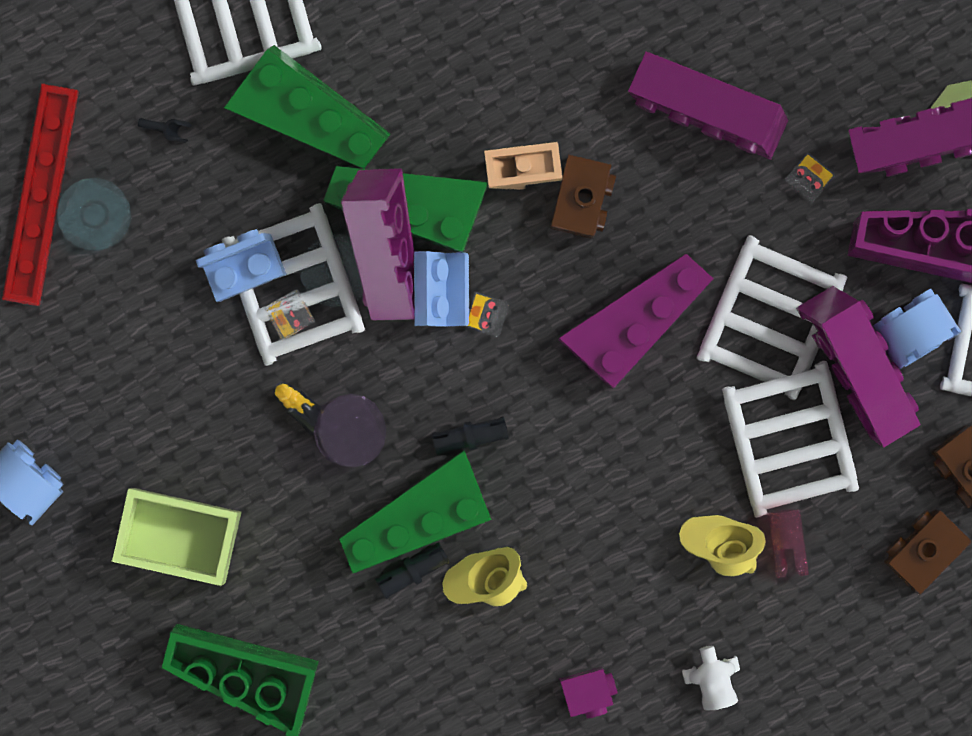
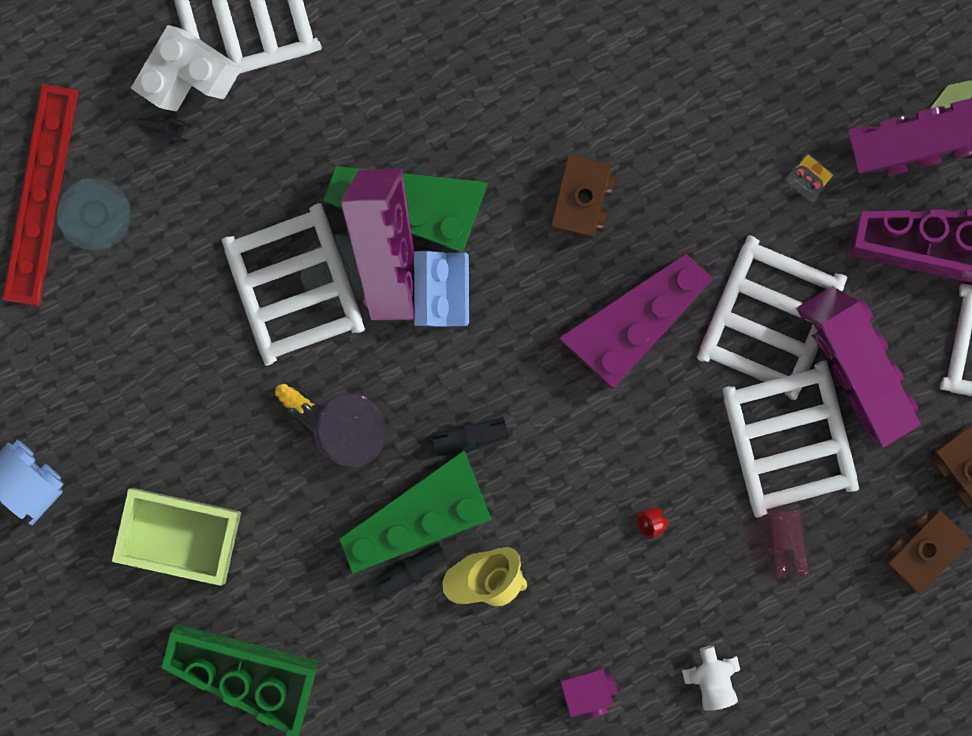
(179, 64): none -> white brick
(241, 265): light blue bracket -> none
(289, 314): clear tile -> none
(305, 108): green wedge -> none
(487, 314): clear tile -> none
(523, 166): light nougat slope -> none
(656, 521): none -> red hinge
(708, 104): magenta wedge -> none
(725, 543): light yellow piece -> none
(916, 330): light blue brick -> none

